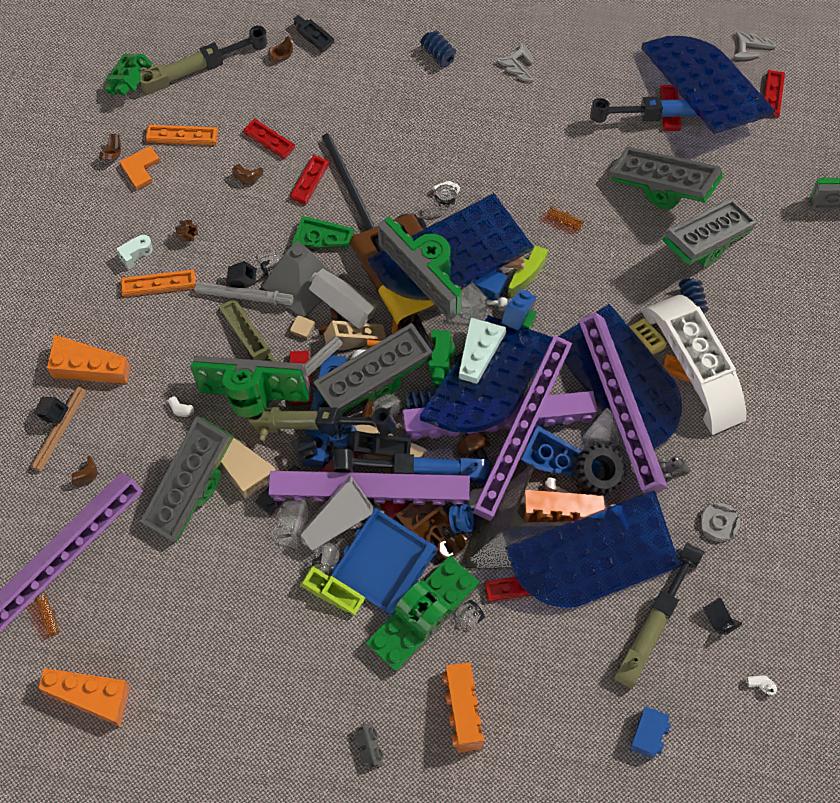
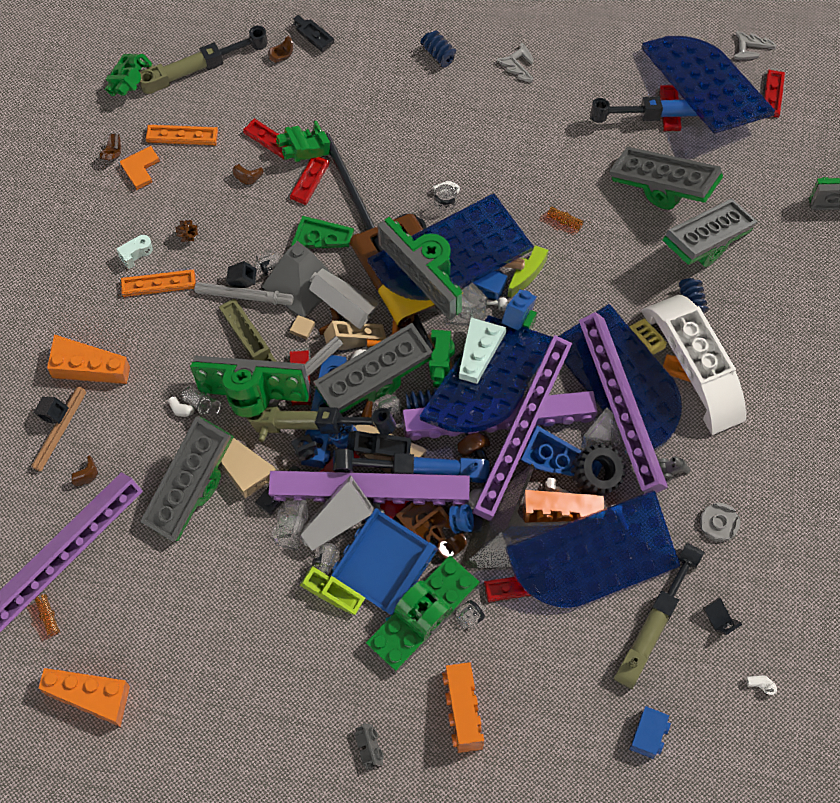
(201, 400): none -> clear piece
(303, 143): none -> green hips

